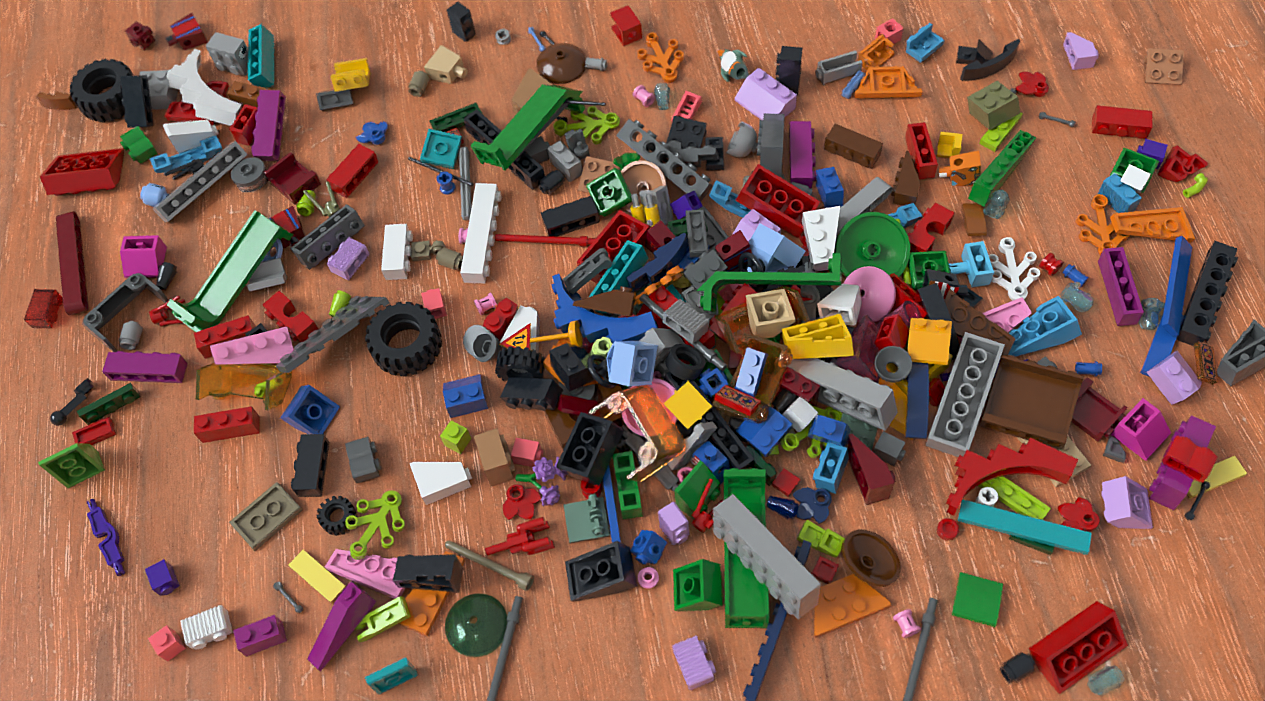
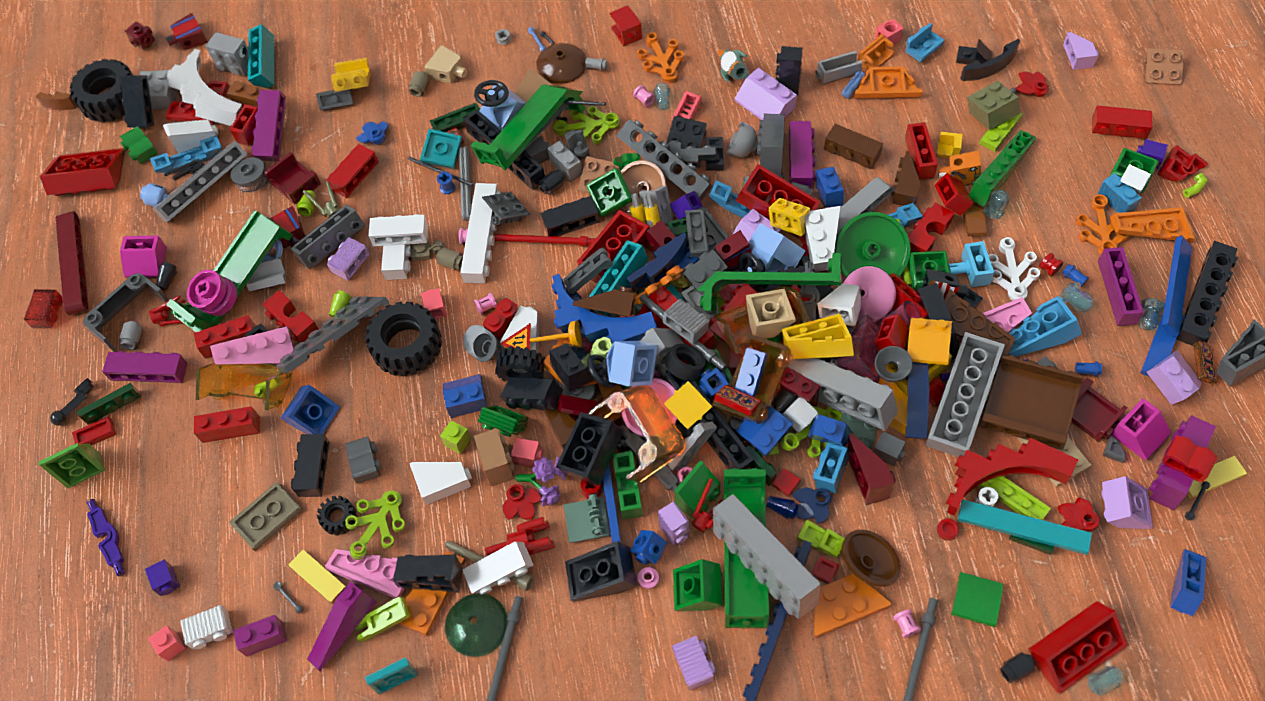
(211, 293): none -> dark pink wheel
(398, 230): none -> white brick
(461, 21): black brick -> none
(498, 568): none -> white brick
(499, 103): none -> piece
(503, 419): none -> green brick
(506, 208): none -> dark grey hinge
(712, 459): blue torso -> none
(788, 216): none -> yellow bracket
(953, 194): none -> red brick
(1042, 115): dark grey hinge -> none
(1189, 583): none -> blue slope

